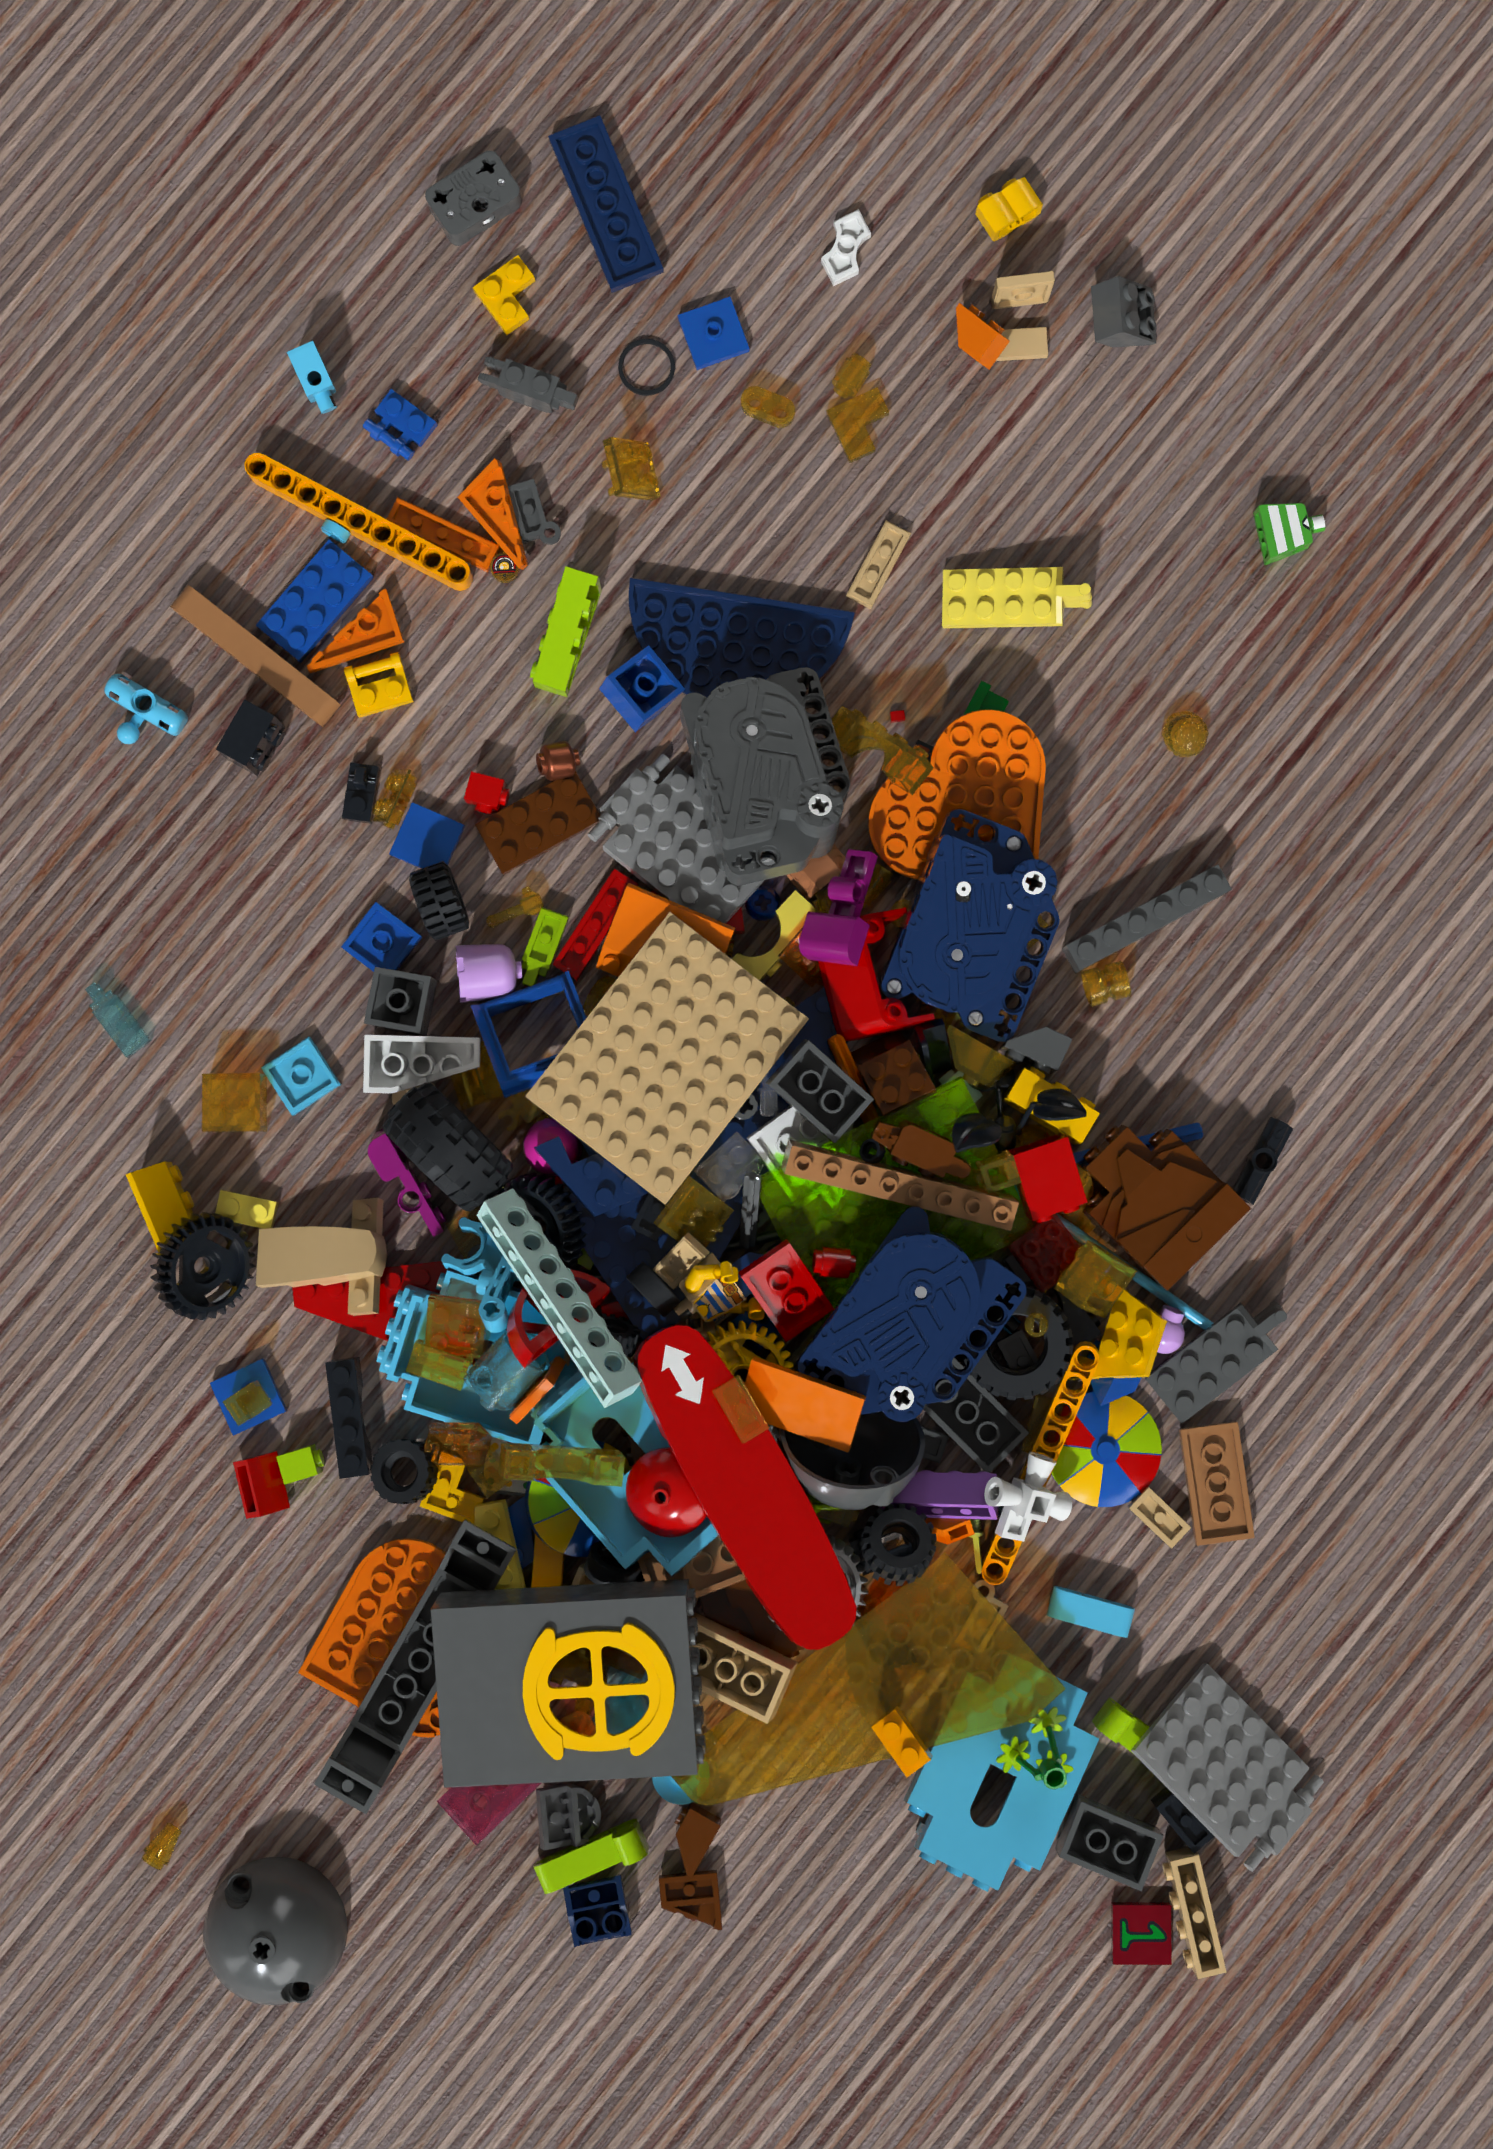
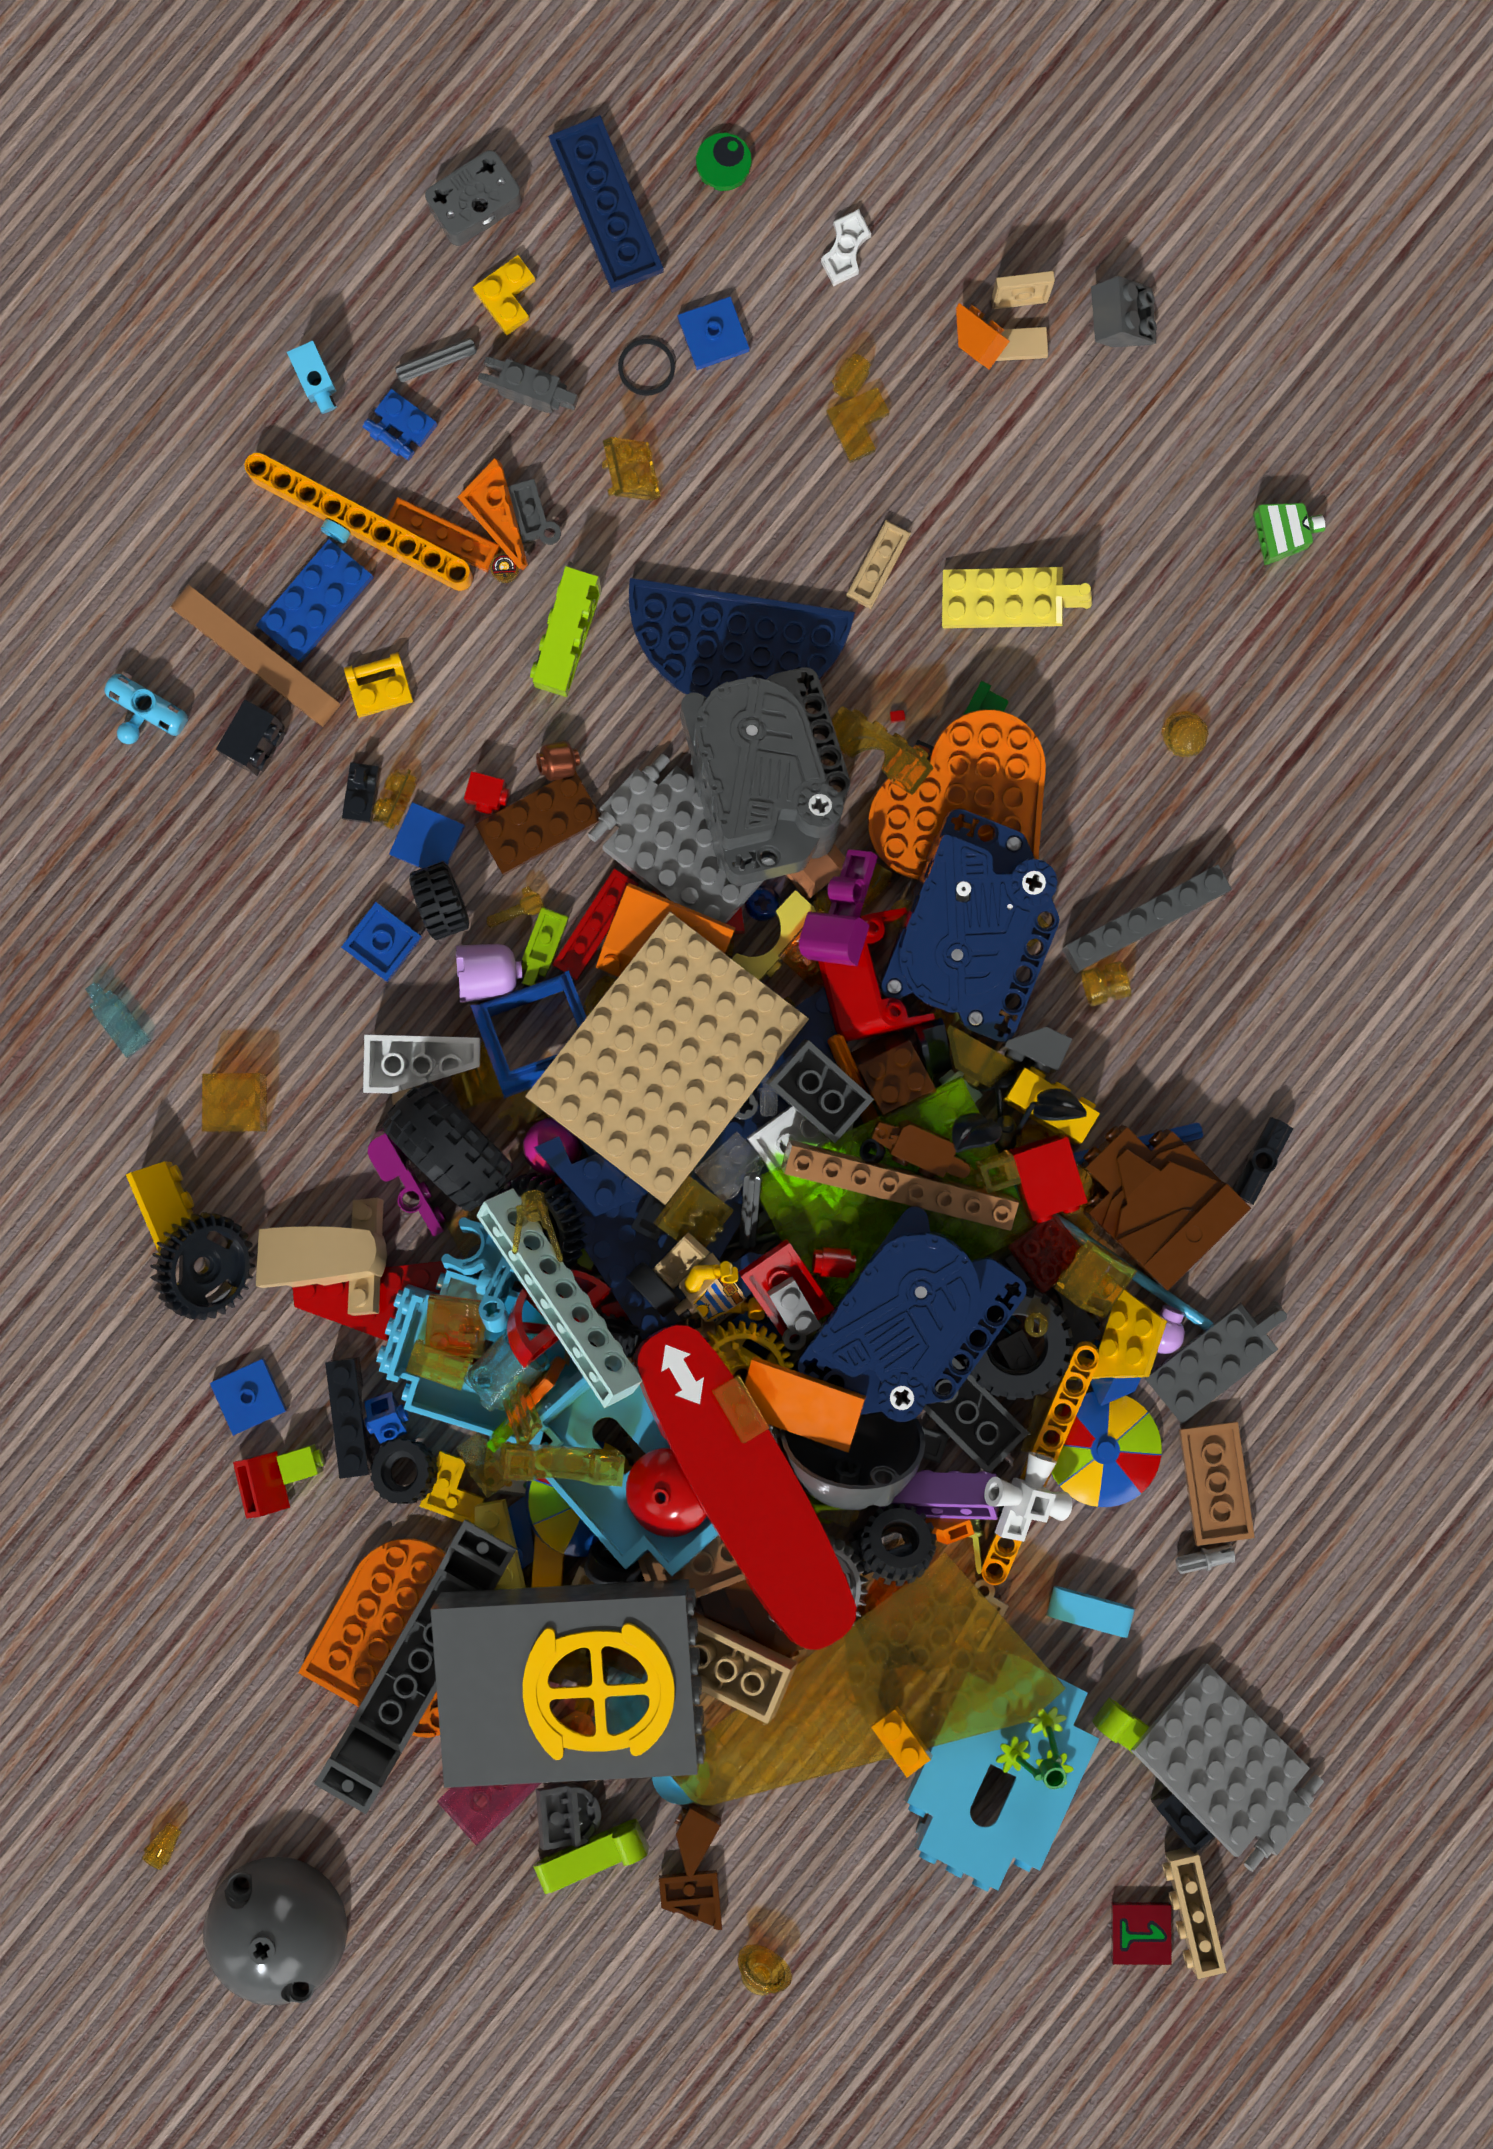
(247, 1209): light yellow plate -> none
(247, 1403): clear yellow panel -> none
(301, 1076): medium azure tile -> none
(370, 632): orange wing -> none
(385, 1417): none -> blue brick
(400, 1001): dark grey slope -> none
(435, 359): none -> dark grey axle
(458, 1443): clear orange hinge -> none
(500, 1434): none -> clear neon green tile
(519, 1417): none -> clear yellow tile
(535, 1209): none -> clear yellow plant
(595, 1908): dark blue slope -> none
(641, 688): blue slope -> none
(723, 161): none -> green tile
(763, 1970): none -> clear yellow hat
(769, 405): clear yellow plate -> none
(794, 1311): none -> light grey hinge
(1009, 208): yellow brick -> none
(1109, 1842): dark grey brick -> none
(1159, 1517): tan plate -> none
(1205, 1559): none -> light grey axle

